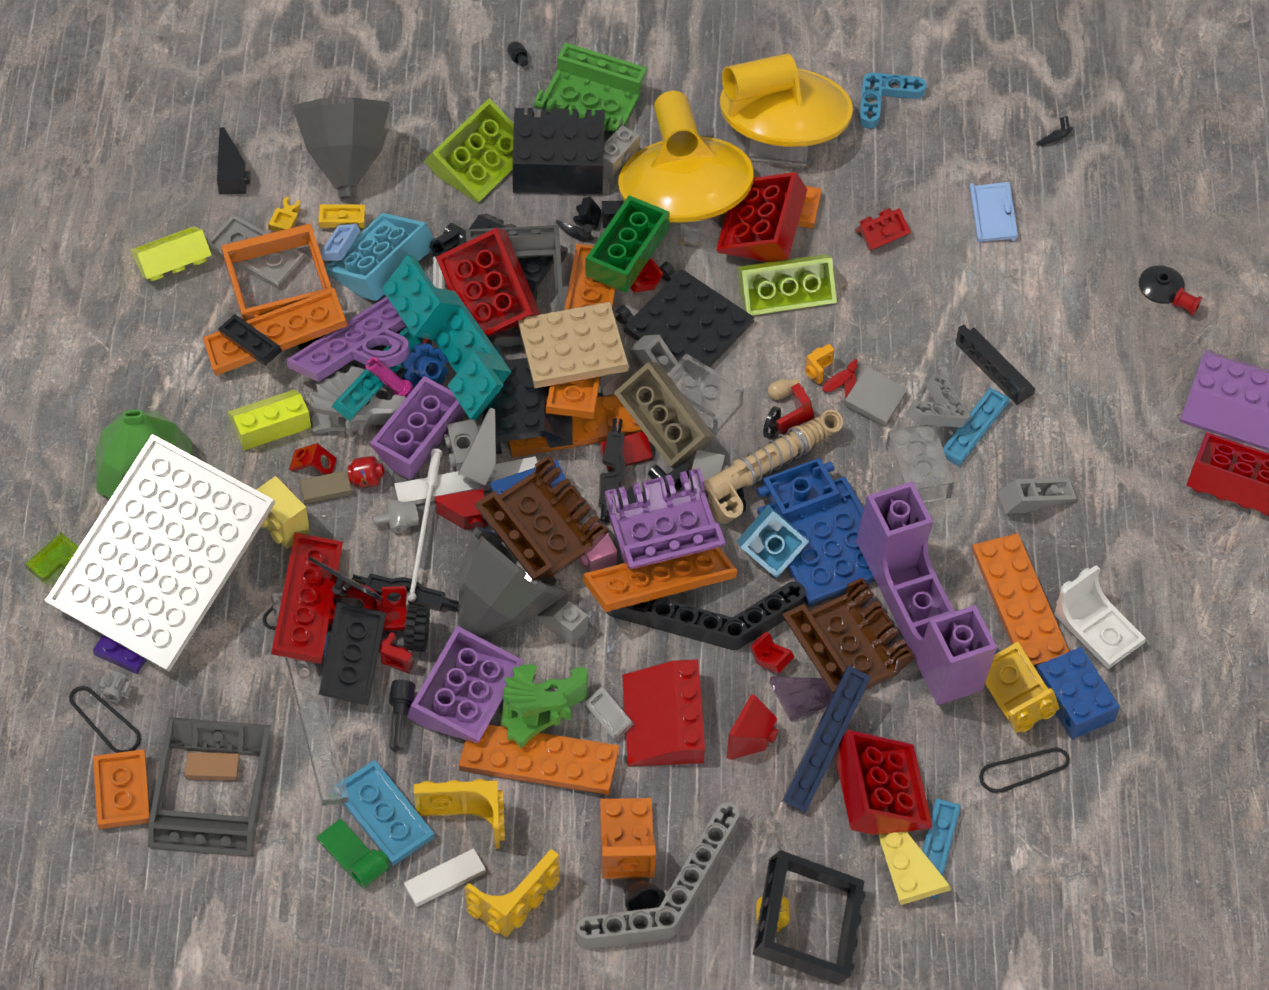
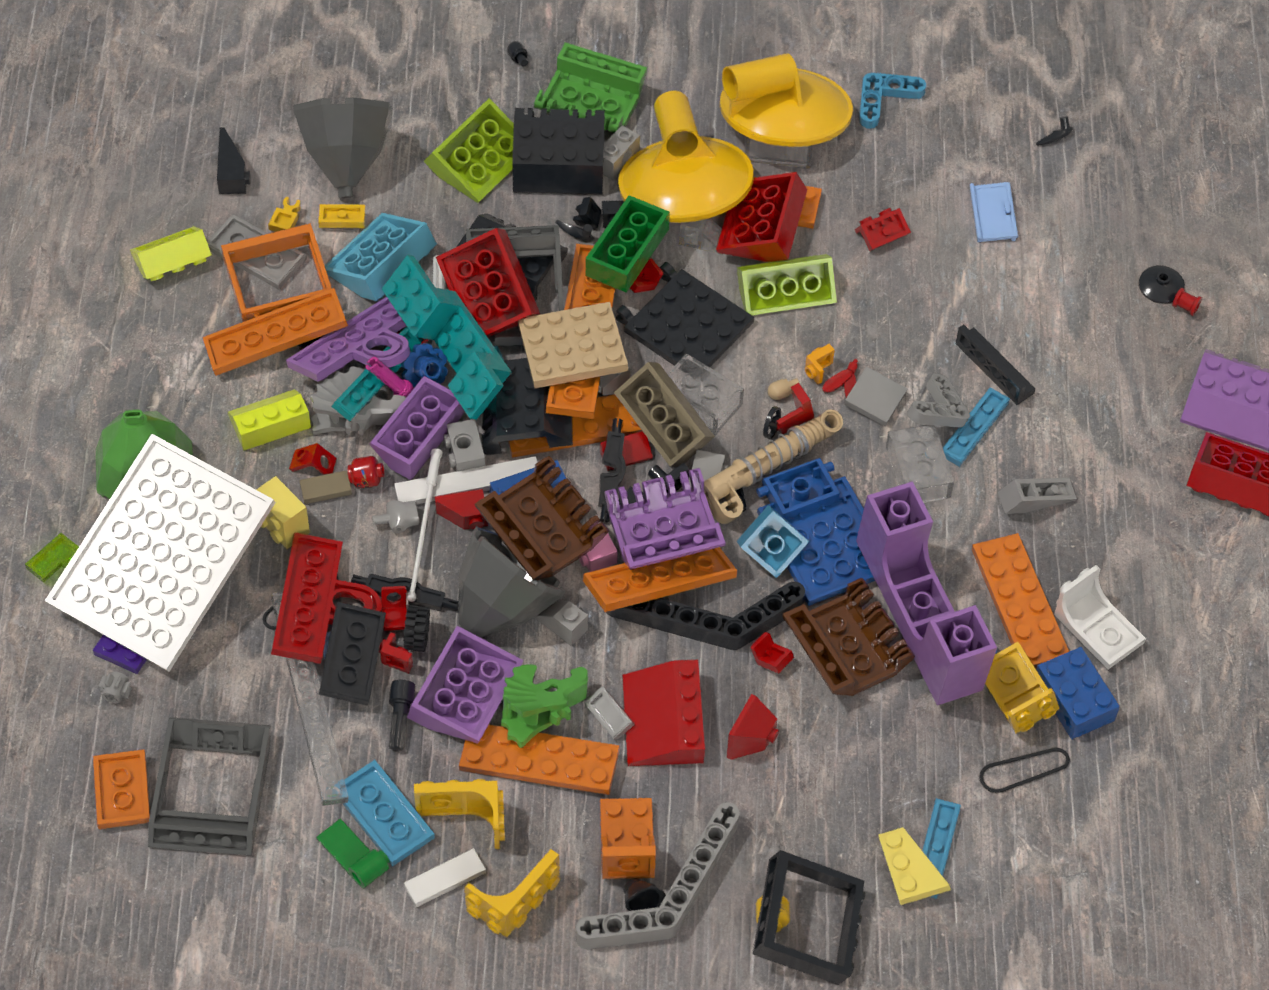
(112, 710): black piece -> none
(212, 766): medium nougat tile -> none
(250, 340): black tile -> none
(340, 242): light blue plate -> none
(343, 591): black shield -> none
(448, 240): black piece -> none
(481, 457): light grey slope -> none
(653, 349): light grey slope -> none
(801, 695): clear purple wing -> none
(826, 739): dark blue plate -> none
(881, 784): red slope -> none

